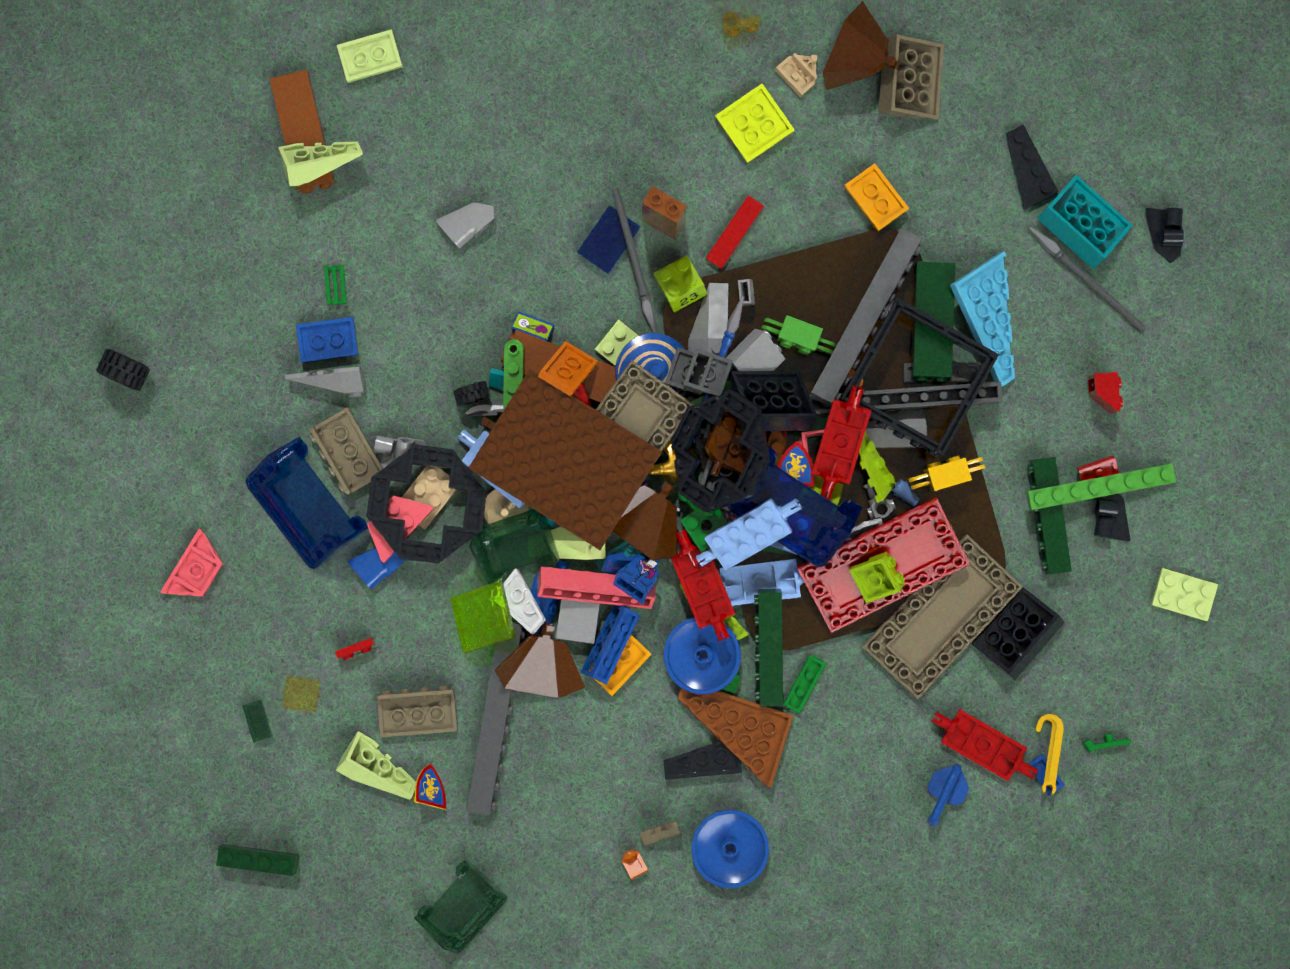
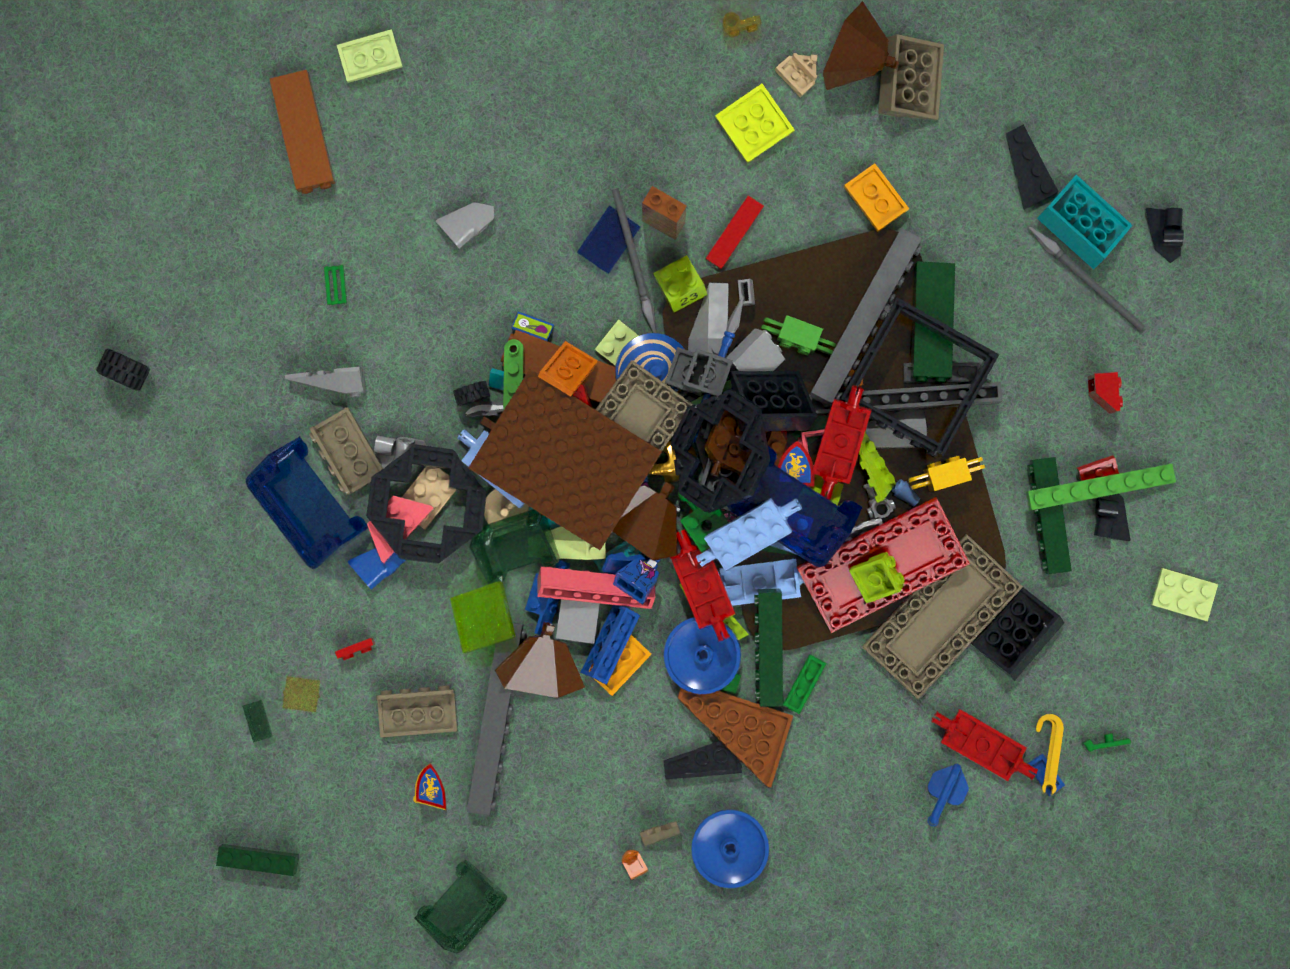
(195, 568): coral wing -> none
(308, 163): yellowish green wedge -> none
(327, 339): blue plate -> none
(369, 766): yellowish green wedge -> none
(522, 603): white wing -> none
(983, 301): medium azure wing -> none

